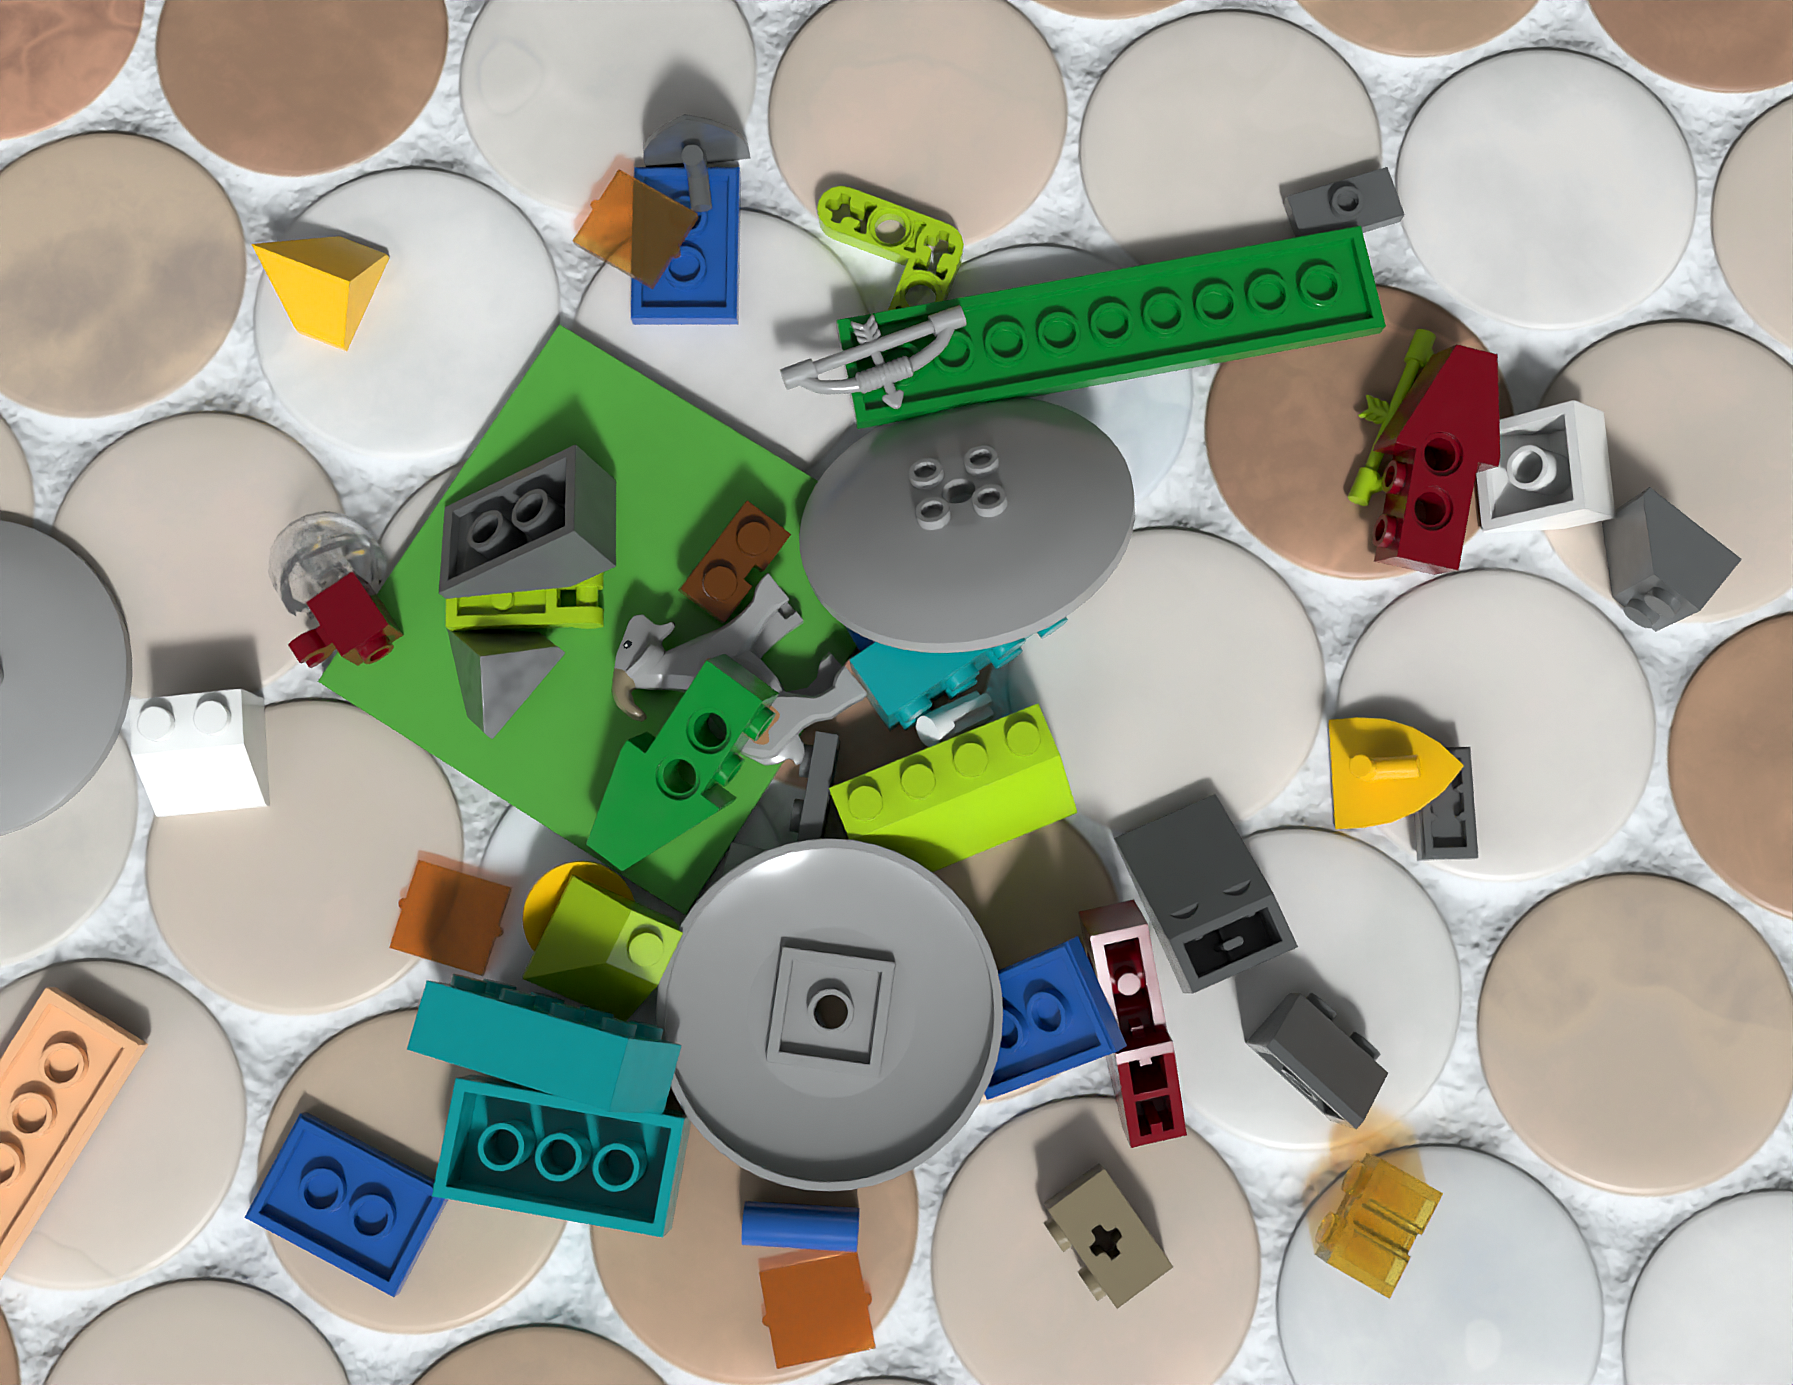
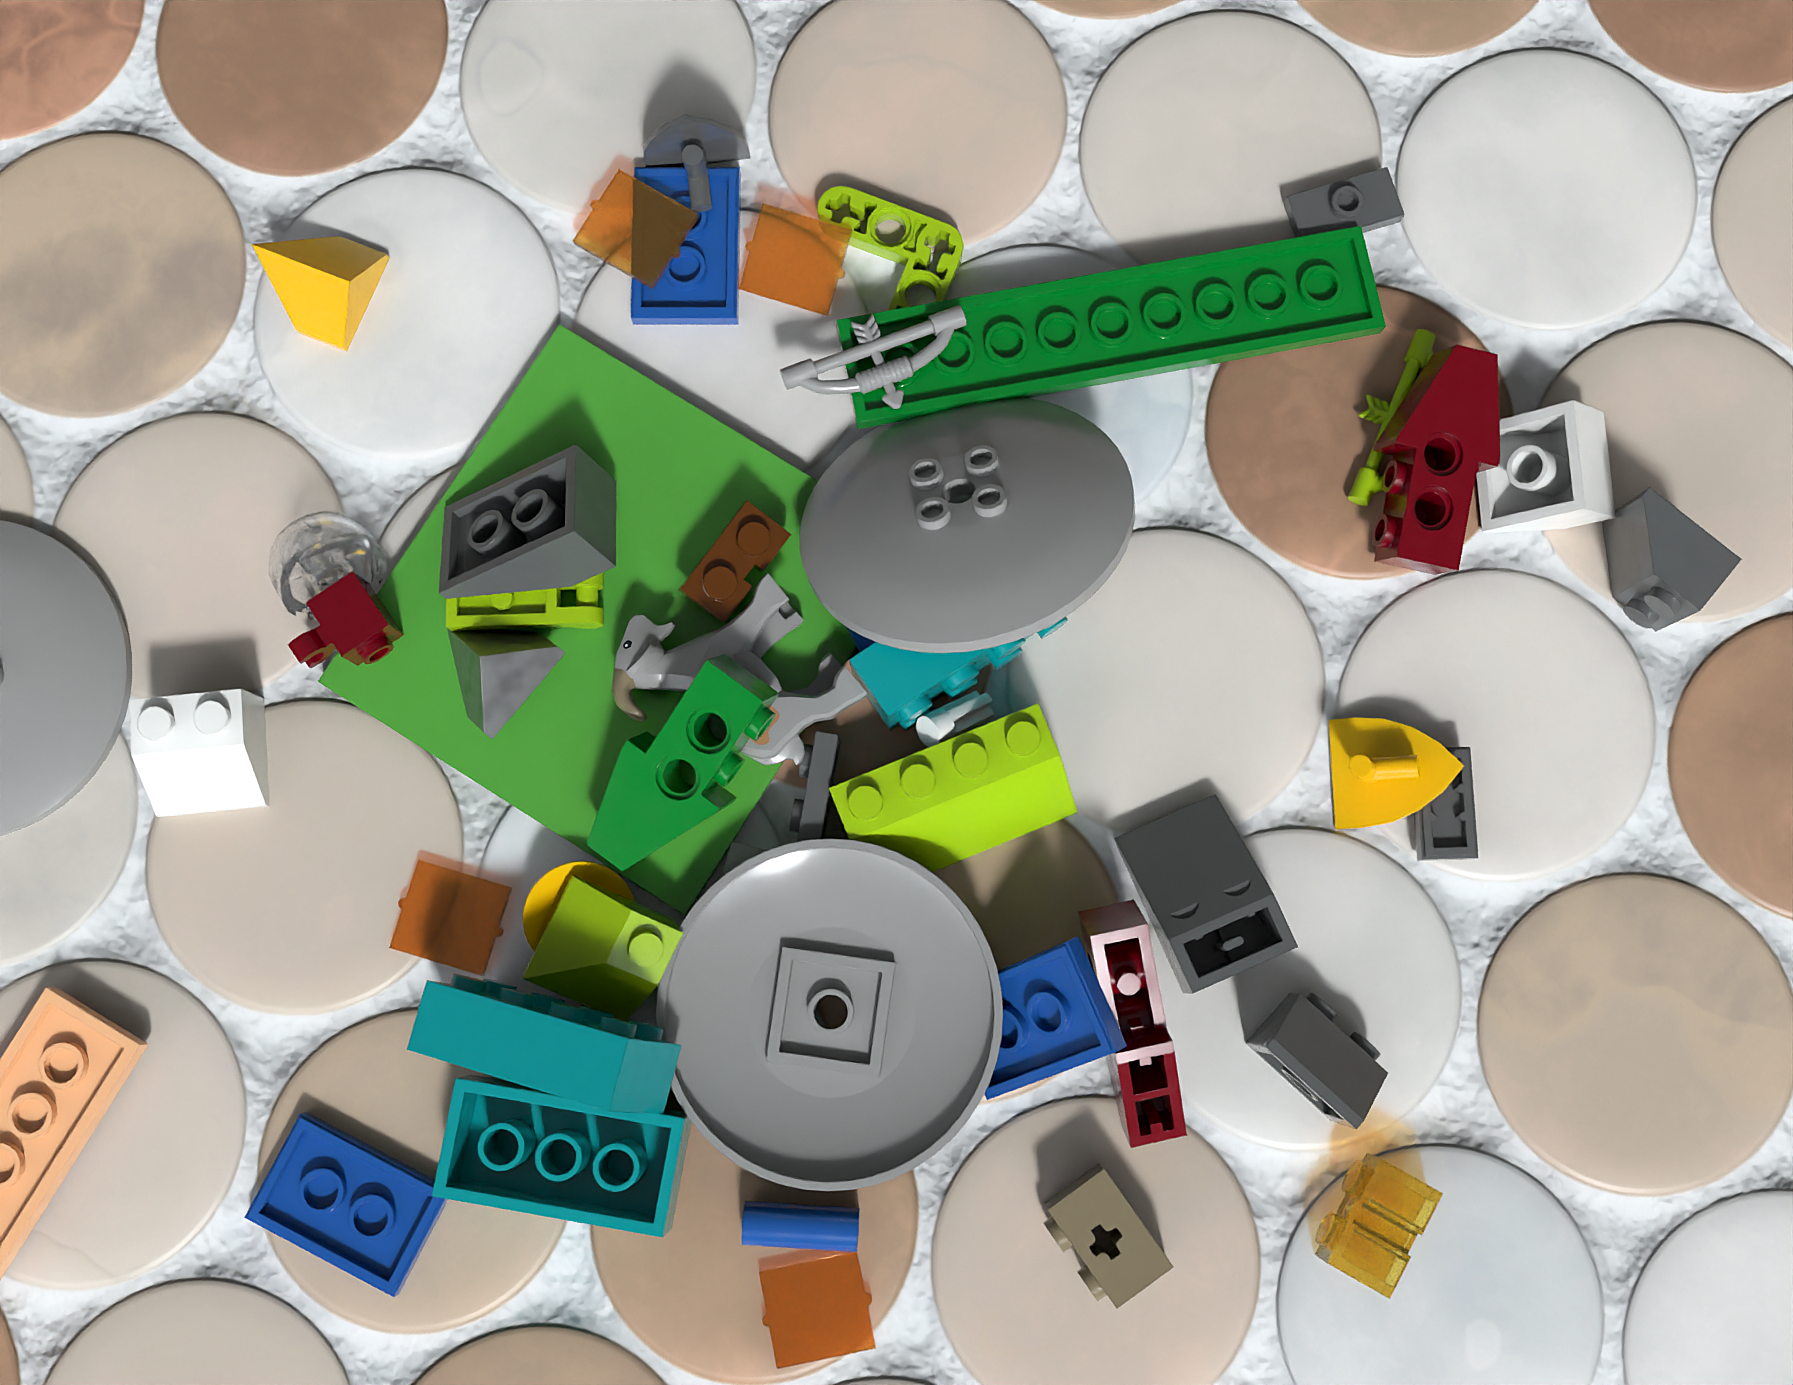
(795, 259): none -> clear orange piece

